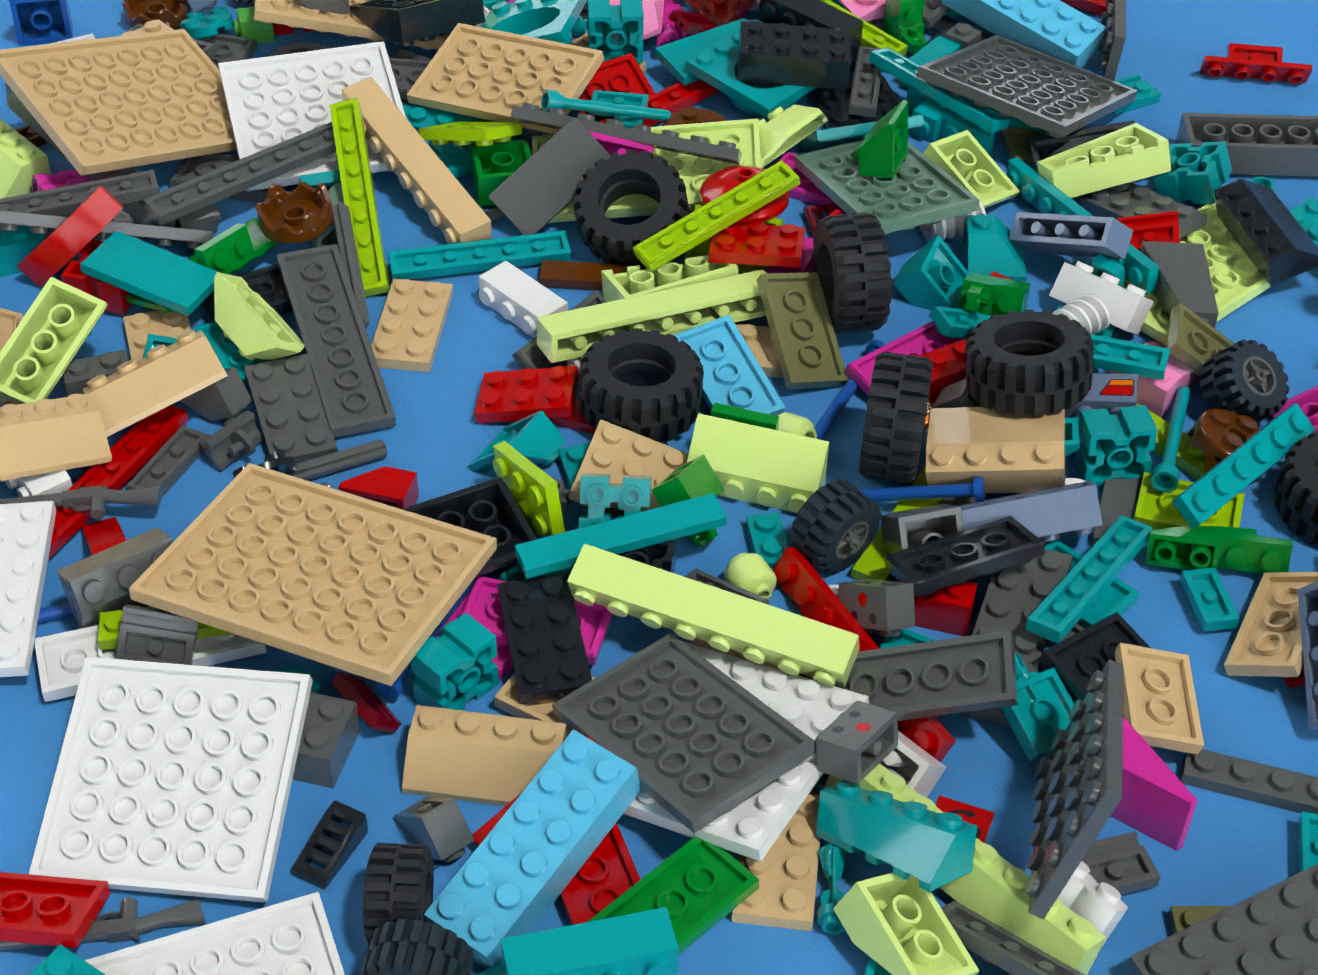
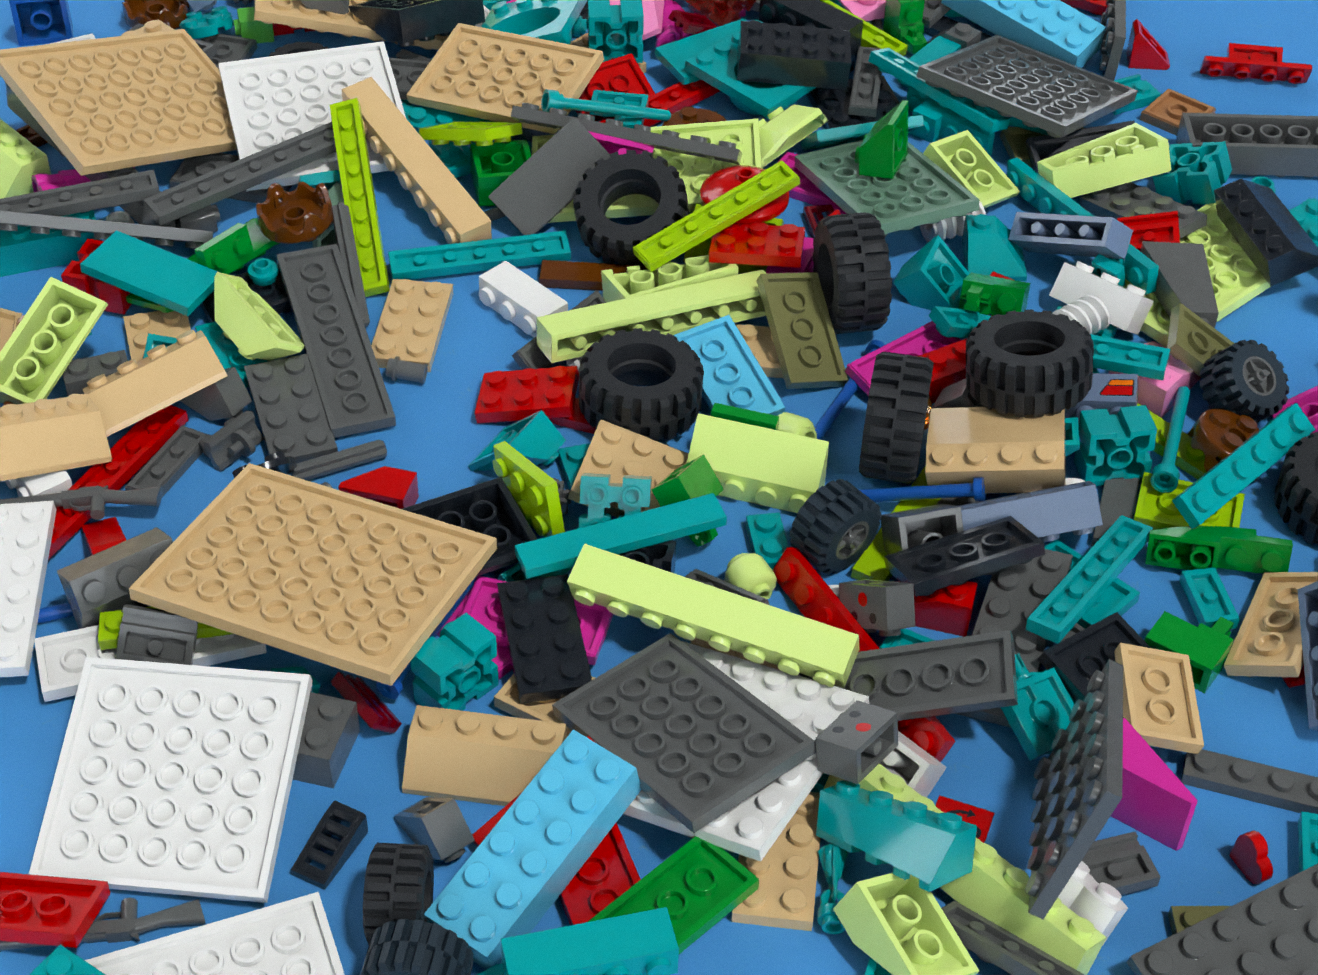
(70, 236): red slope -> none
(263, 271): none -> teal plate
(406, 370): none -> dark grey pin
(1144, 50): none -> red slope
(1168, 108): none -> medium nougat tile
(1204, 645): none -> green hinge
(1251, 857): none -> tile

